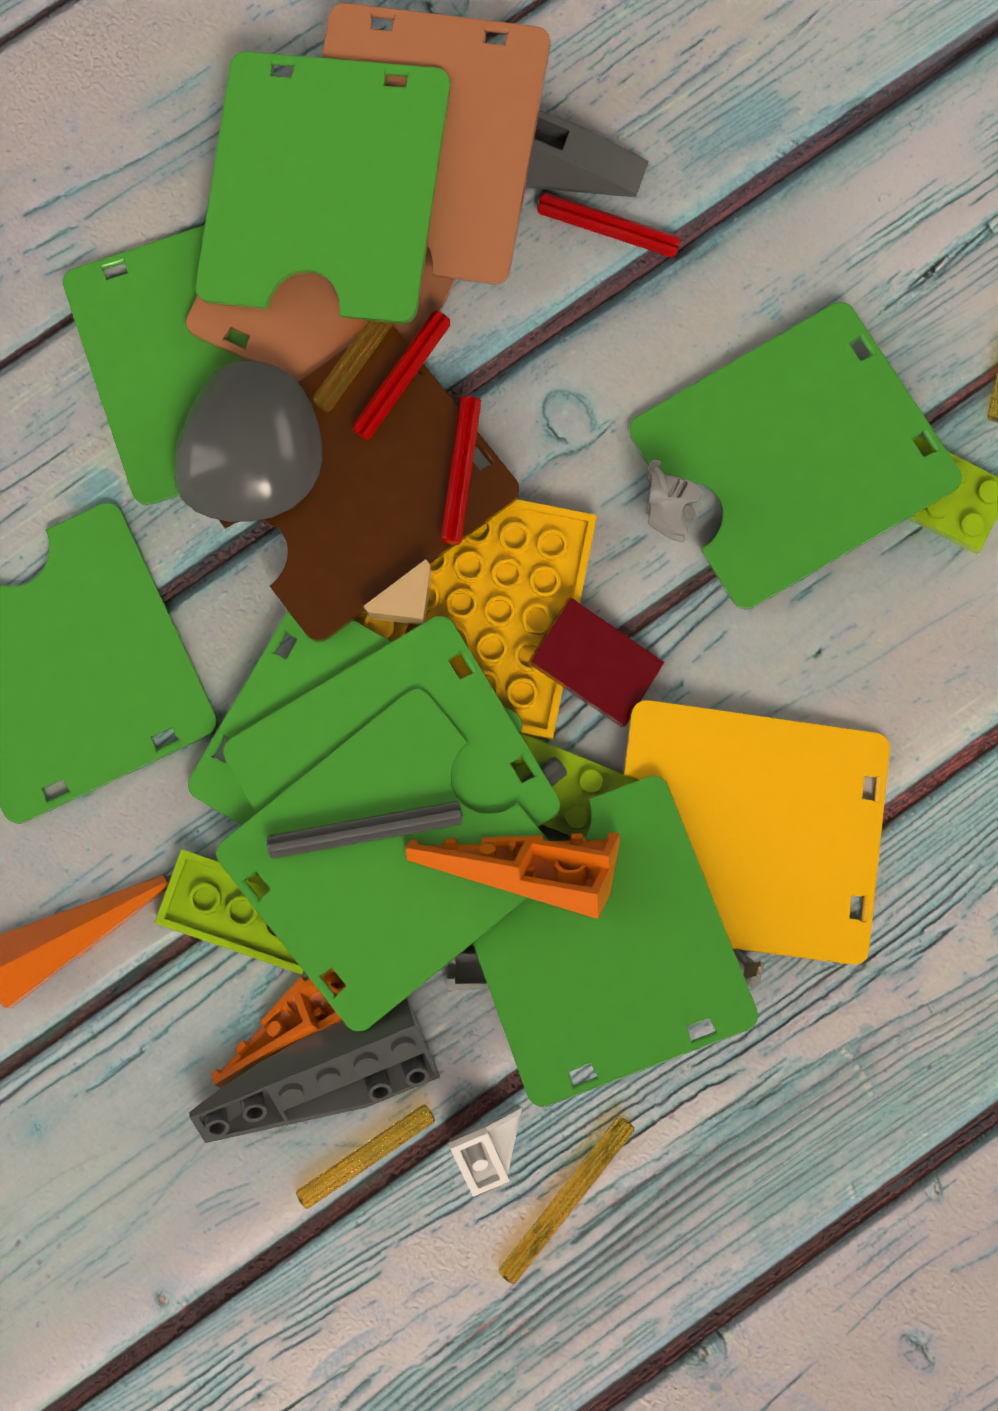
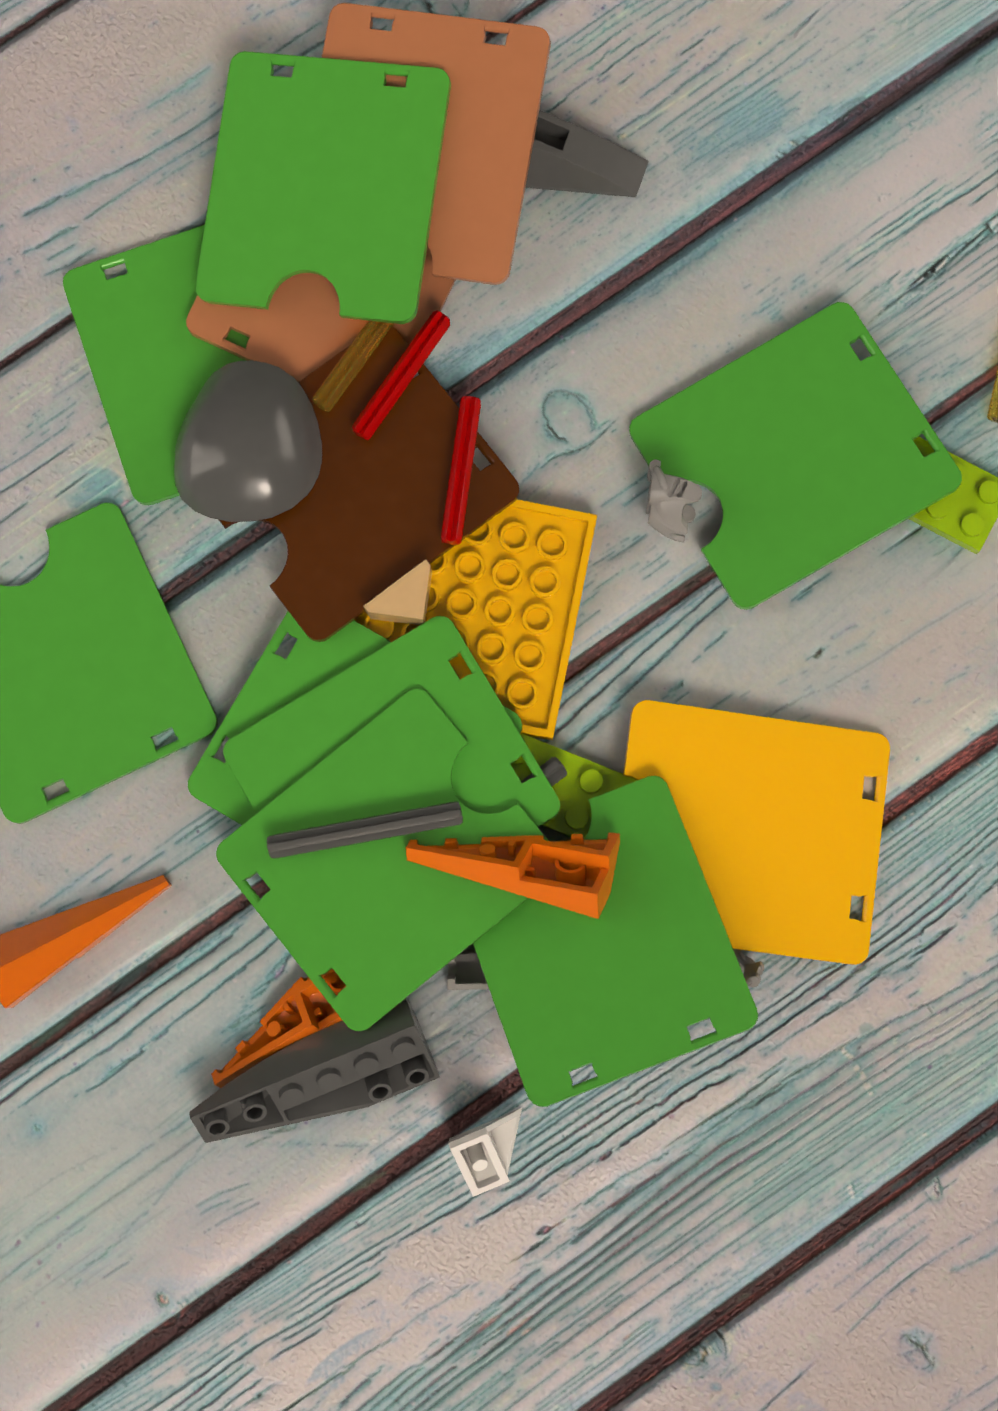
(212, 908): lime plate -> none
(365, 1156): clear yellow axle -> none
(566, 1200): clear yellow axle -> none
(595, 662): dark red tile -> none
(608, 225): red axle -> none

